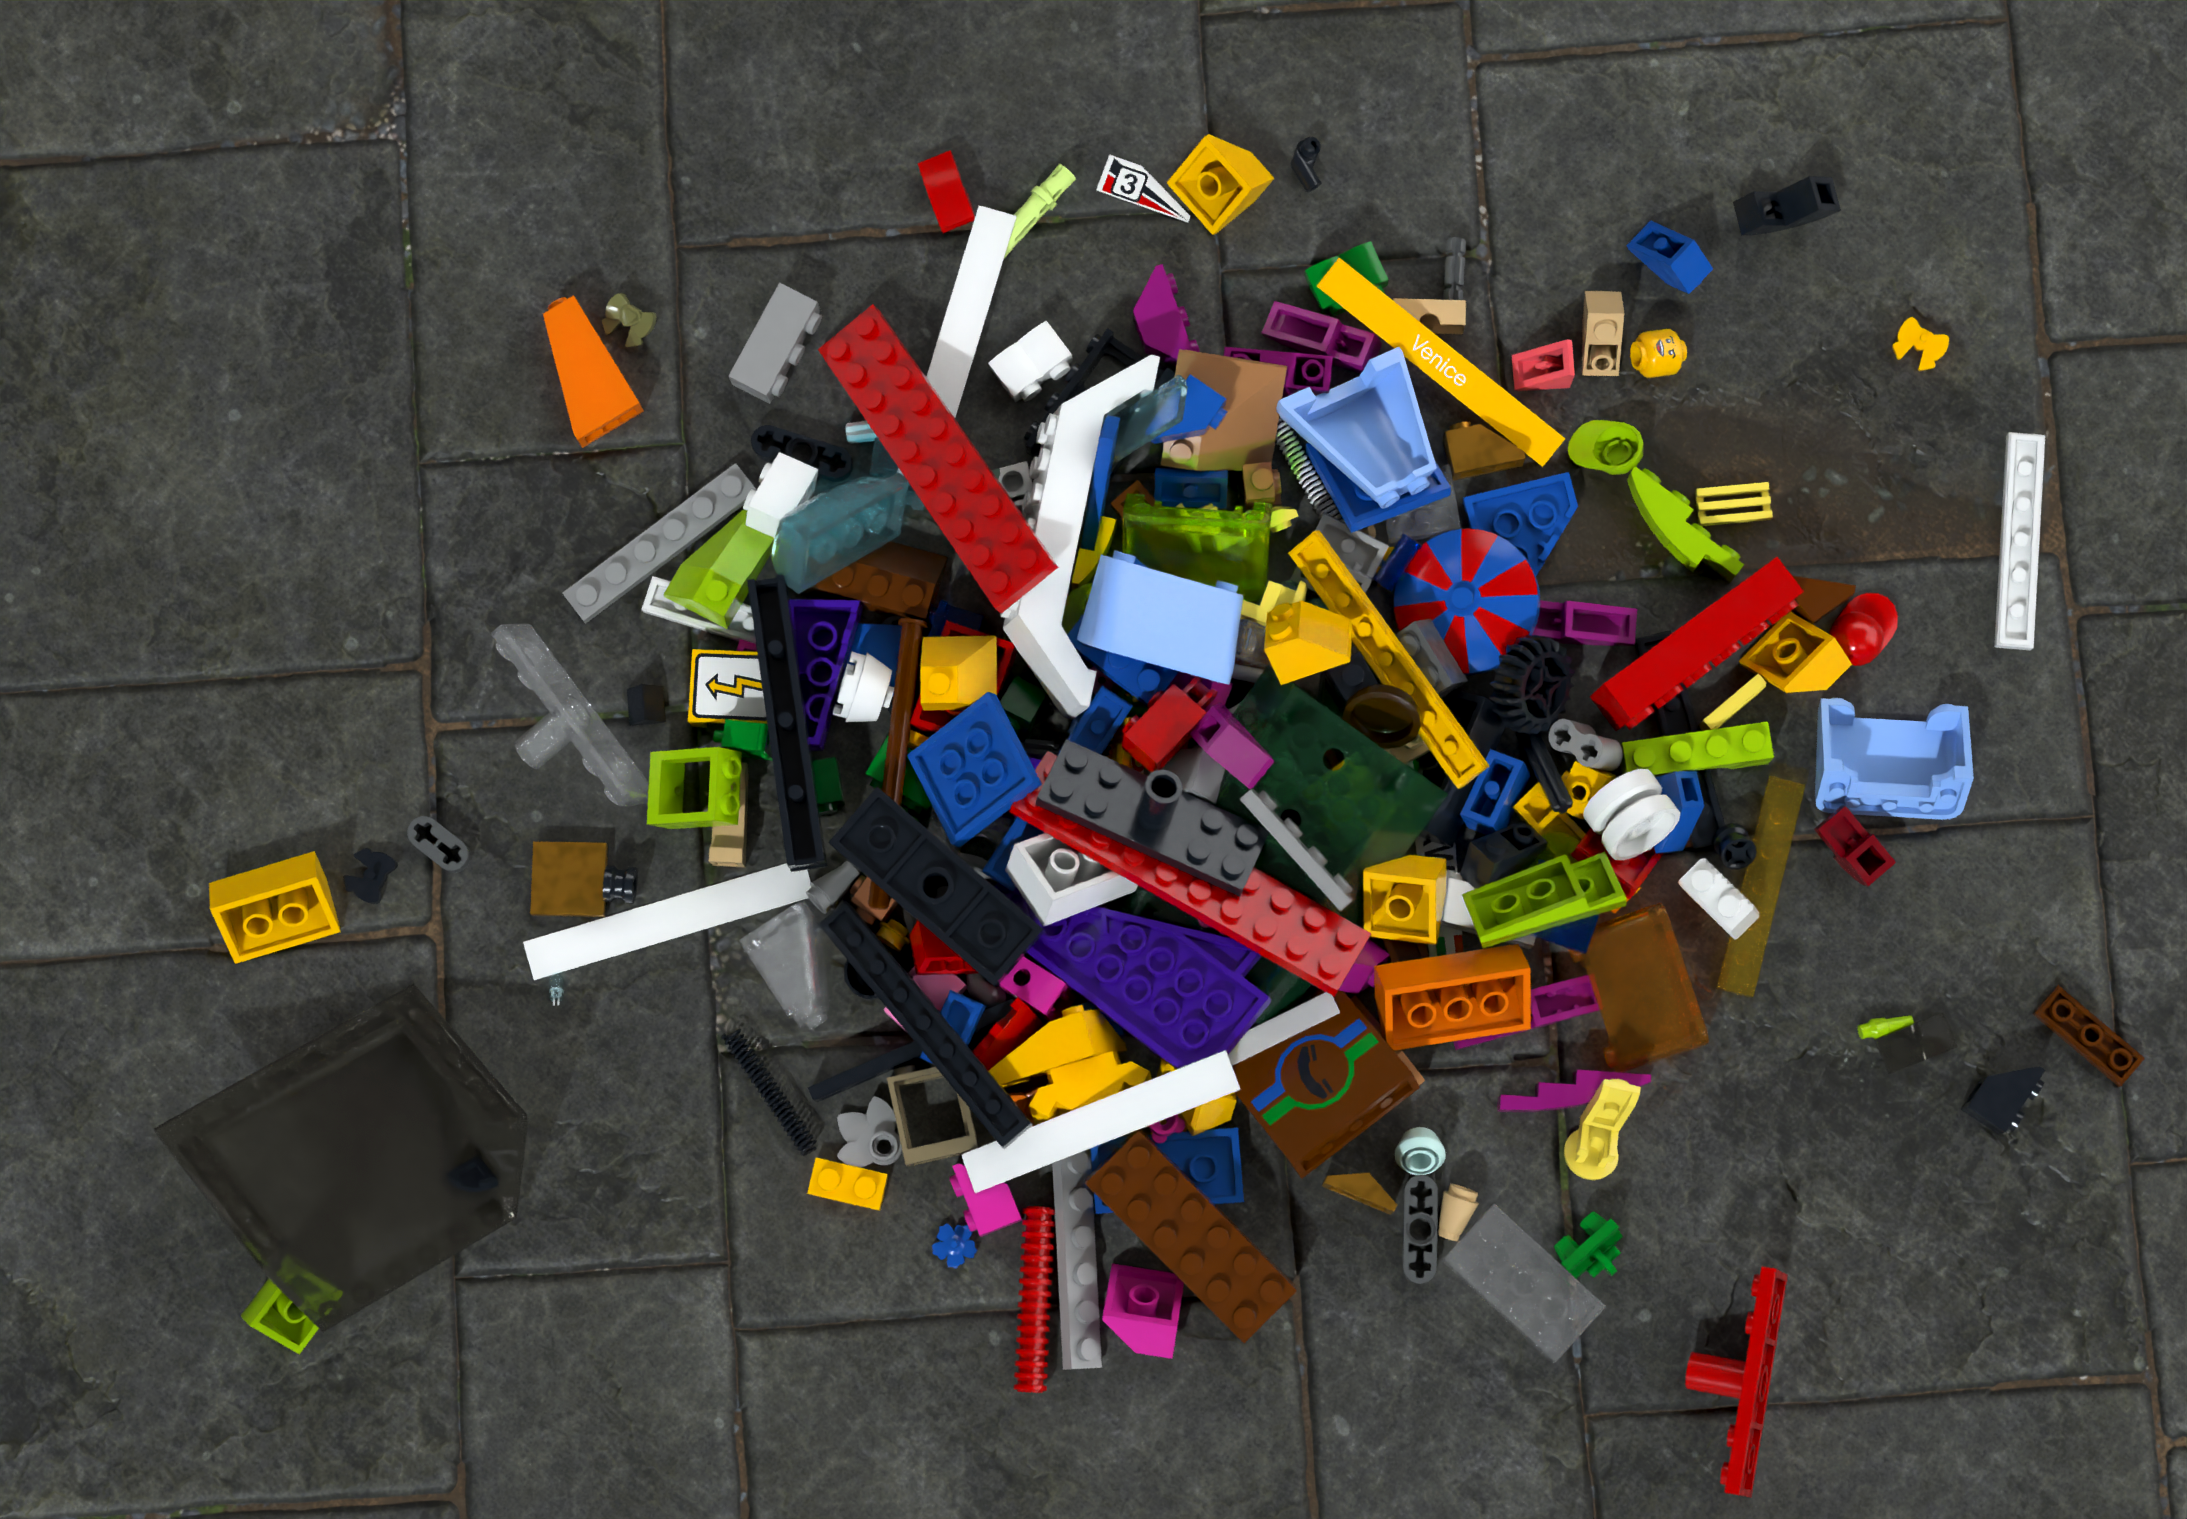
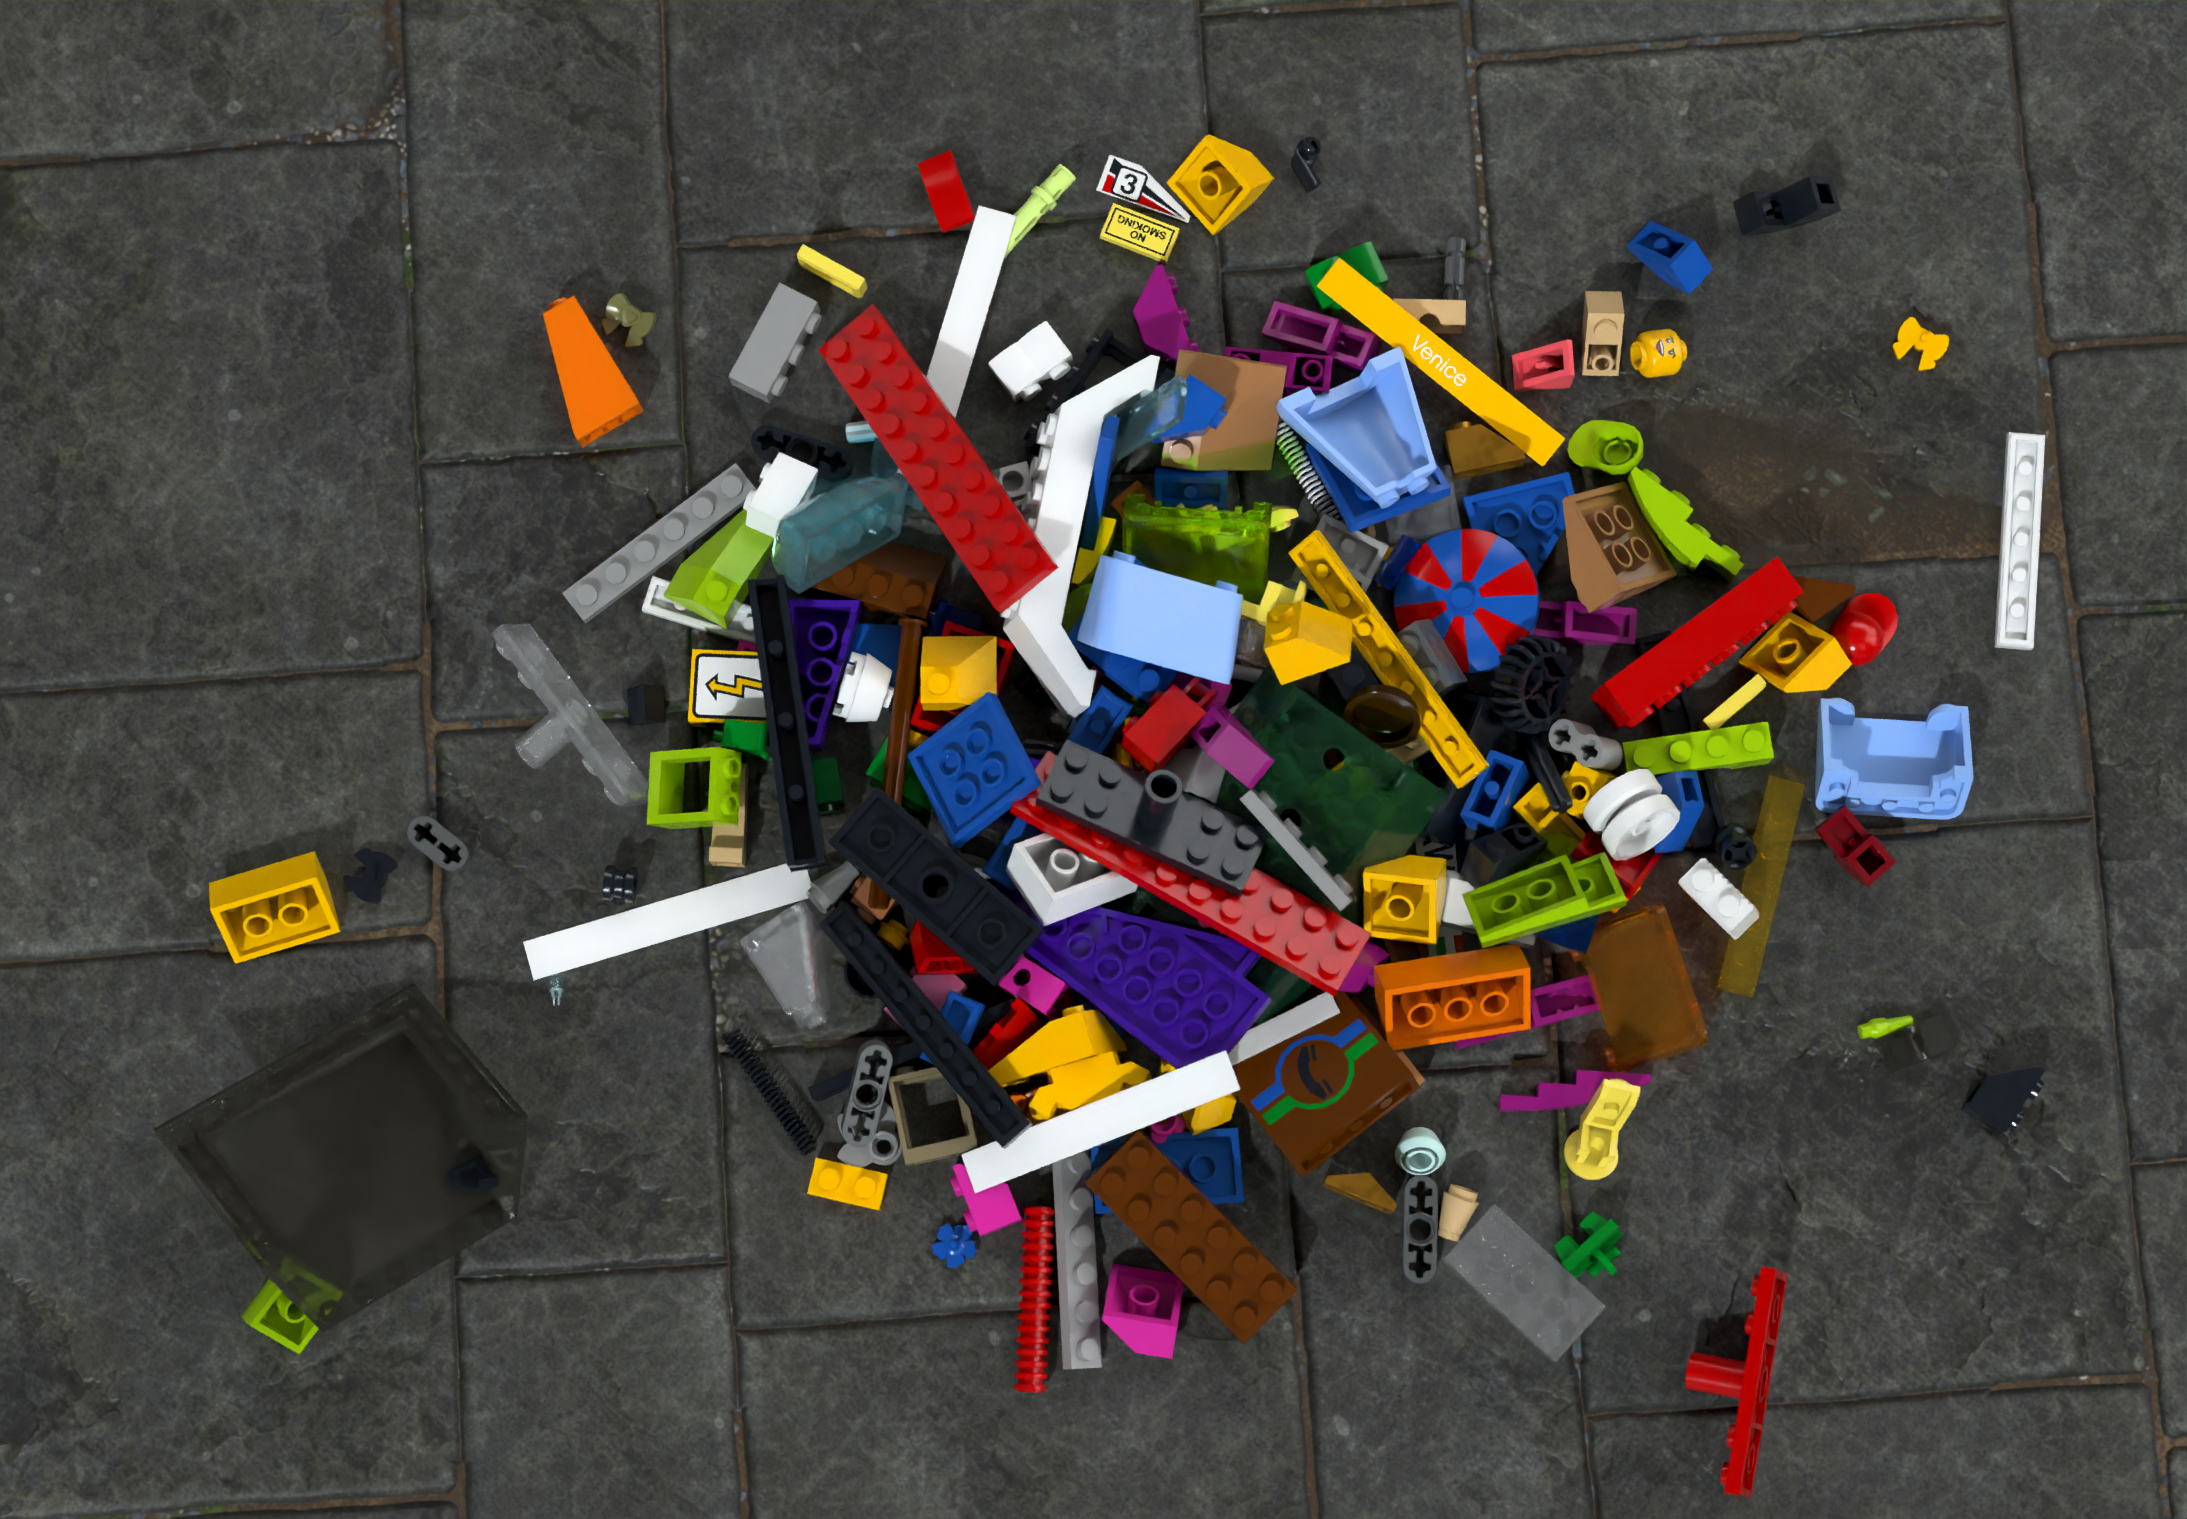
(568, 879): pearl gold tile -> none
(831, 271): none -> light yellow tile
(851, 1116): none -> dark grey beam
(983, 991): light grey arm -> none
(1023, 705): dark green brick -> none
(1139, 233): none -> light yellow tile
(1261, 484): nougat brick -> none
(1611, 547): none -> medium nougat slope
(1764, 500): light yellow tile -> none
(2071, 1020): reddish brown tile -> none

